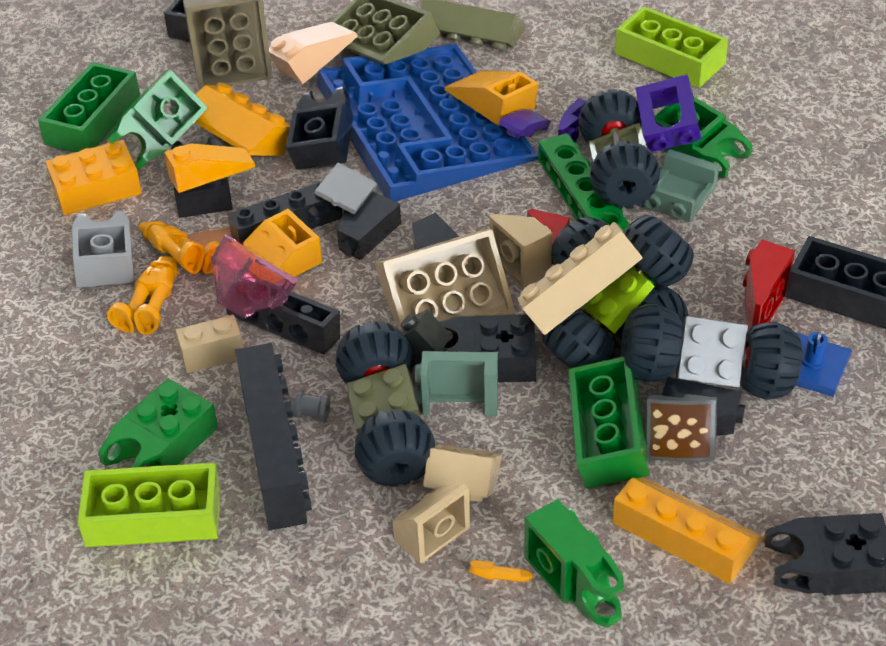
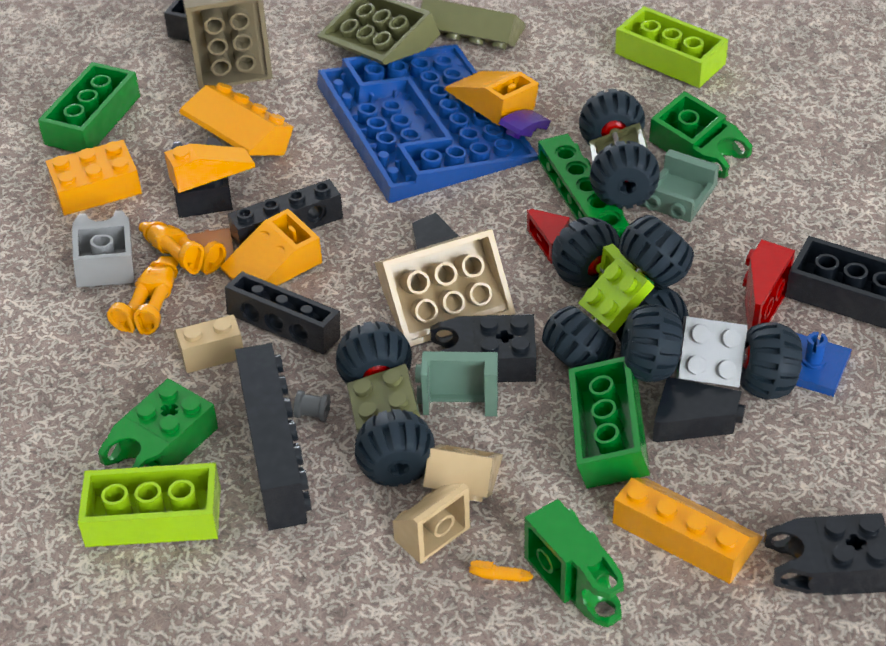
(149, 121): brick -> none
(247, 279): clear pink slope -> none
(308, 50): light nougat slope -> none
(320, 130): black brick -> none
(345, 188): light grey piece -> none
(368, 226): black slope -> none
(423, 334): pearl dark grey slope -> none
(522, 246): tan slope -> none
(570, 120): dark purple slope -> none
(579, 277): tan slope -> none
(663, 94): dark purple panel -> none
(681, 428): slope -> none

